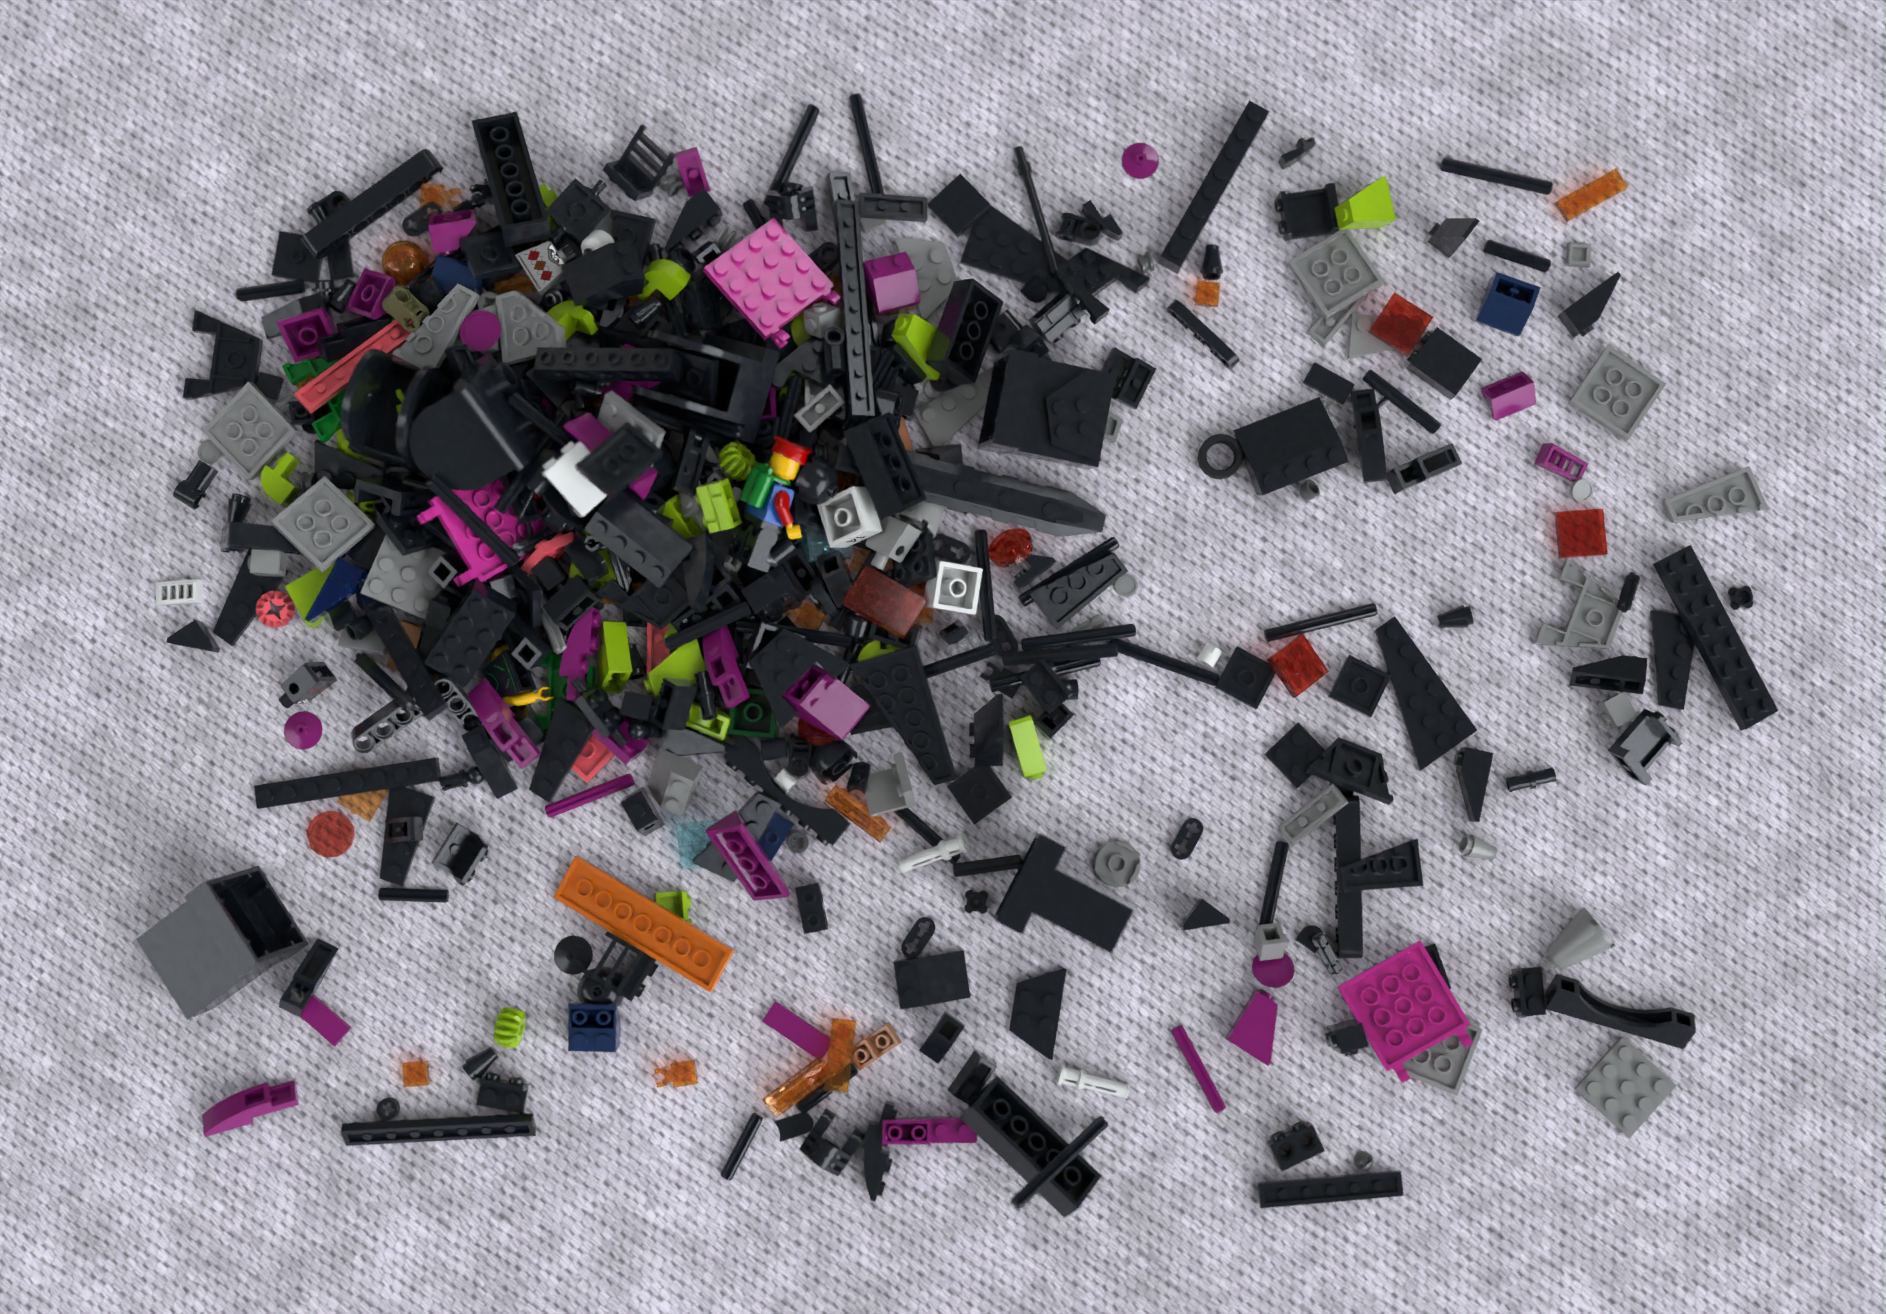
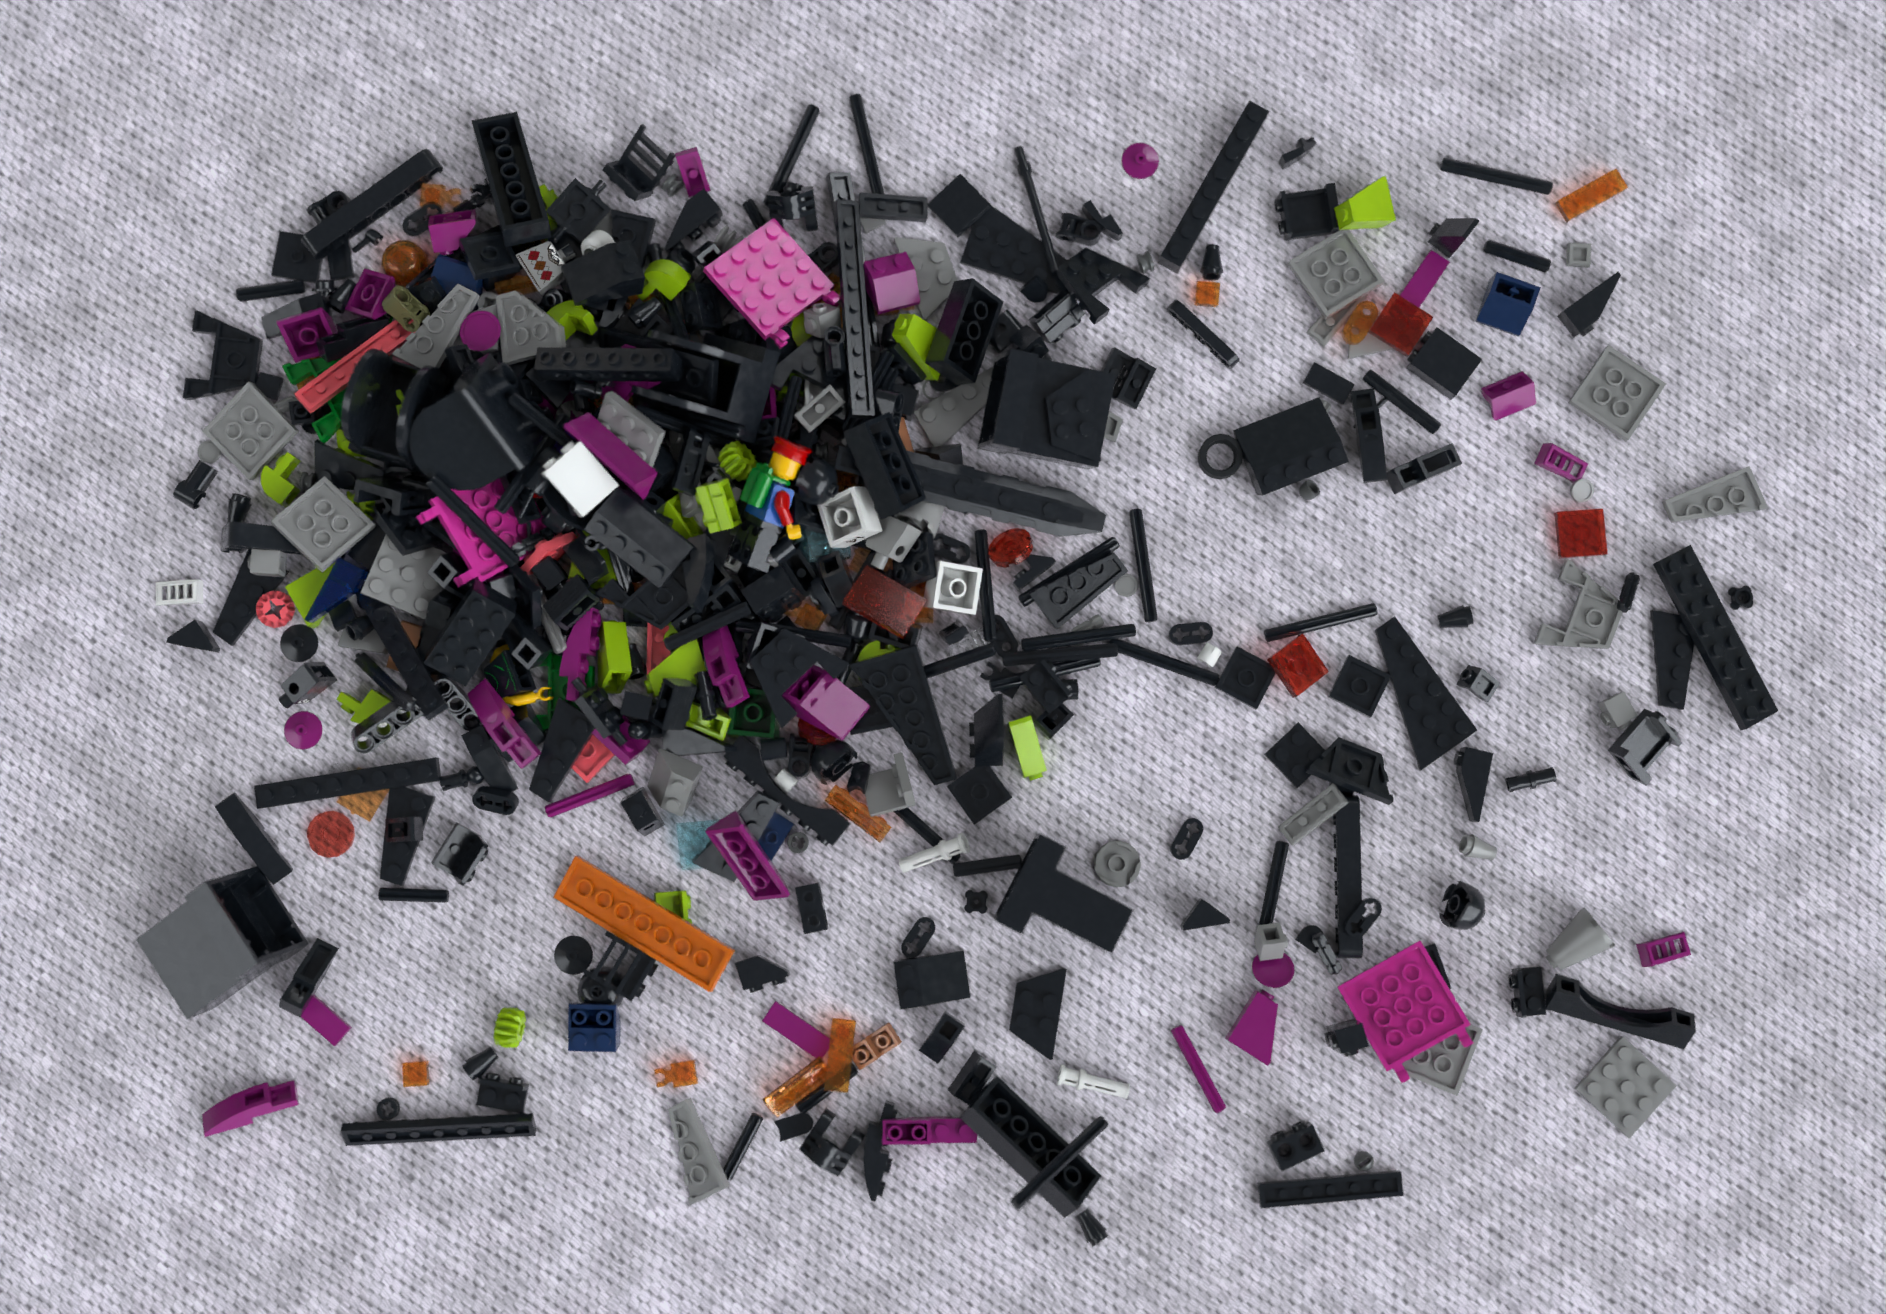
(253, 838): none -> black slope
(299, 643): none -> black piece
(370, 236): none -> black hand
(371, 704): none -> lime brick
(495, 800): none -> black beam
(619, 460): black plate -> none
(700, 1162): none -> light grey wing
(759, 971): none -> black slope
(1091, 1227): none -> black cone
(1143, 565): none -> black axle
(1191, 639): none -> black beam
(1359, 321): none -> clear orange plate
(1366, 922): none -> black beam
(1384, 870): black wing -> none
(1424, 278): none -> magenta tile
(1464, 902): none -> black cylinder
(1478, 682): none -> black bracket
(1613, 674): black slope -> none
(1649, 955): none -> magenta slope

